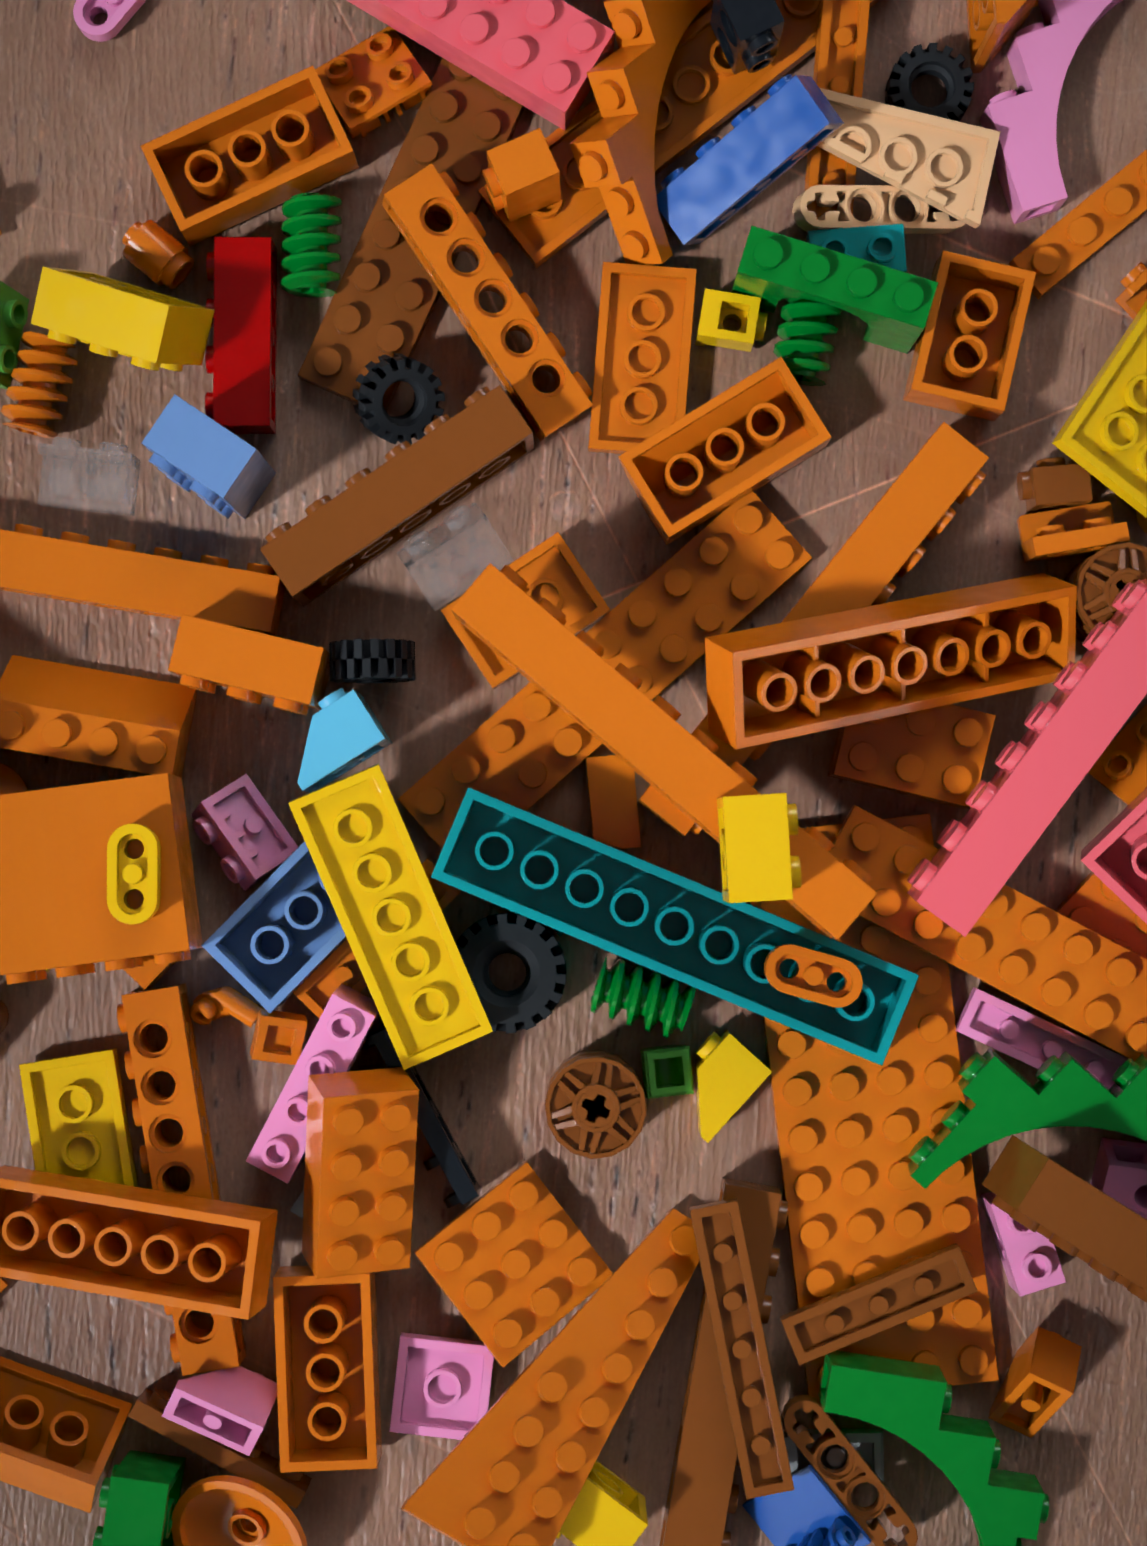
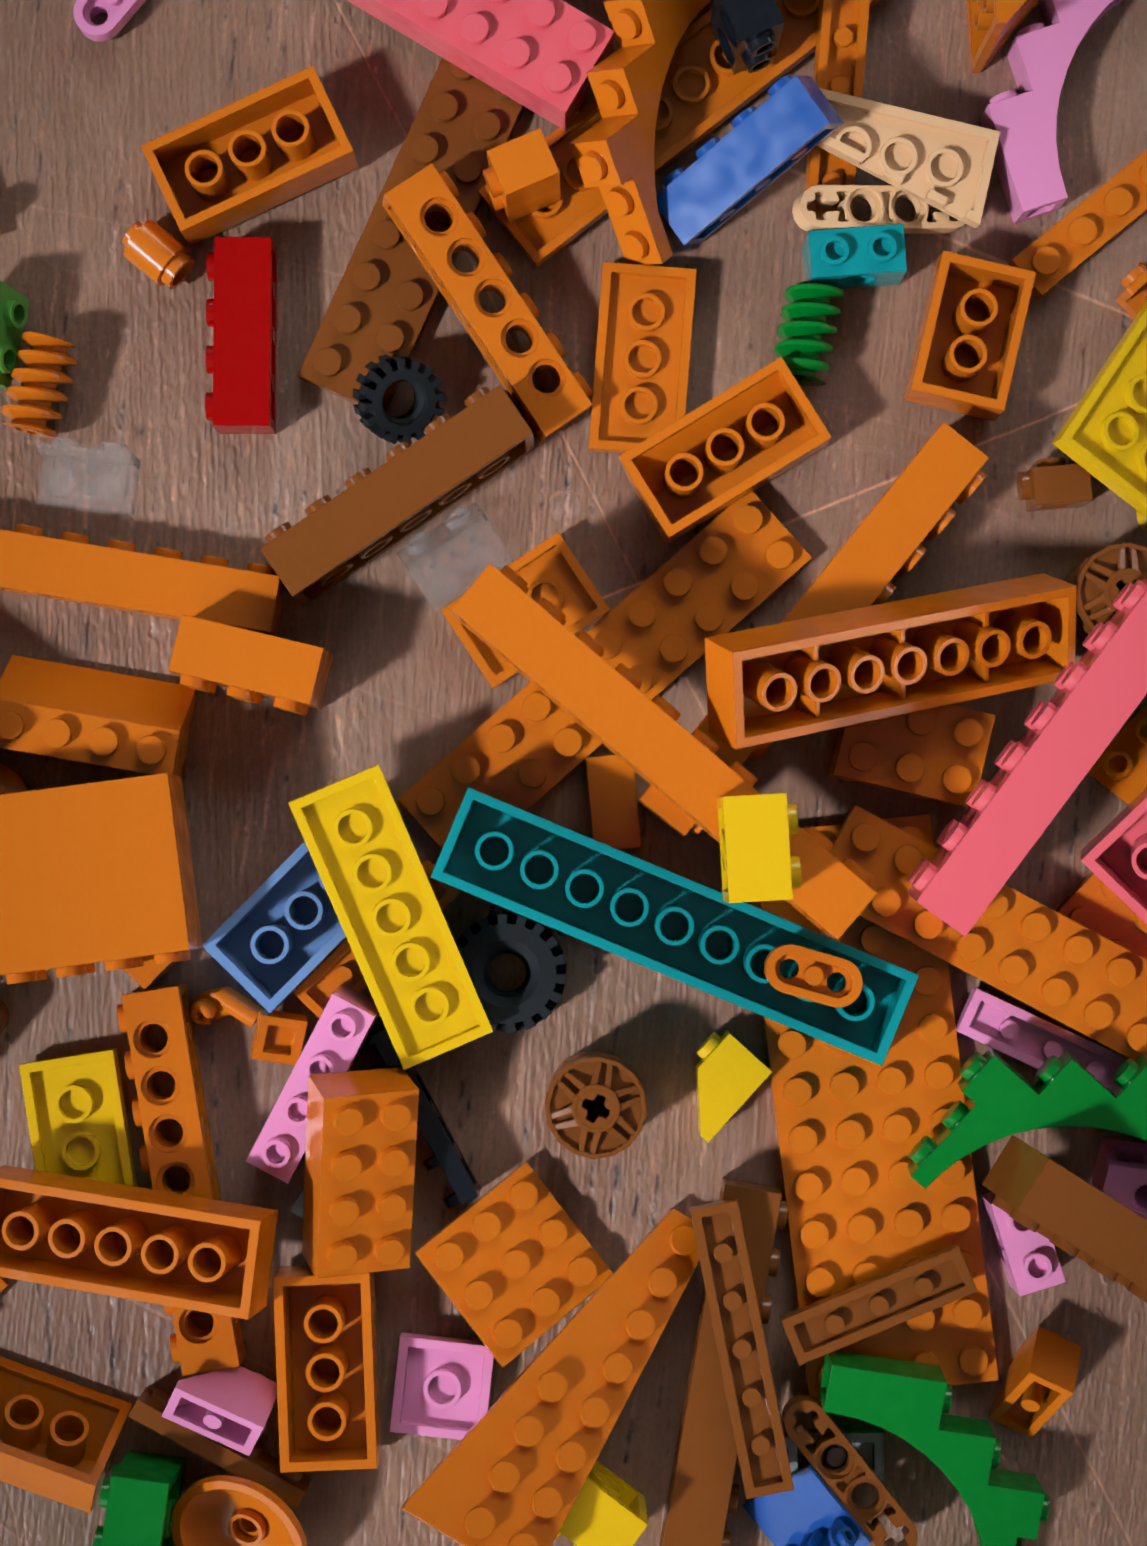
(121, 319): yellow brick -> none
(130, 874): yellow plate -> none
(207, 459): medium blue brick -> none
(243, 832): bright pink bracket -> none
(309, 244): green piece -> none
(339, 739): medium azure slope -> none
(372, 661): black tyre -> none
(373, 81): orange hinge -> none
(642, 997): green piece -> none
(667, 1071): bright green brick -> none
(722, 305): yellow brick -> none
(884, 298): green arch -> none
(934, 63): black tyre -> none
(1070, 531): orange bracket -> none

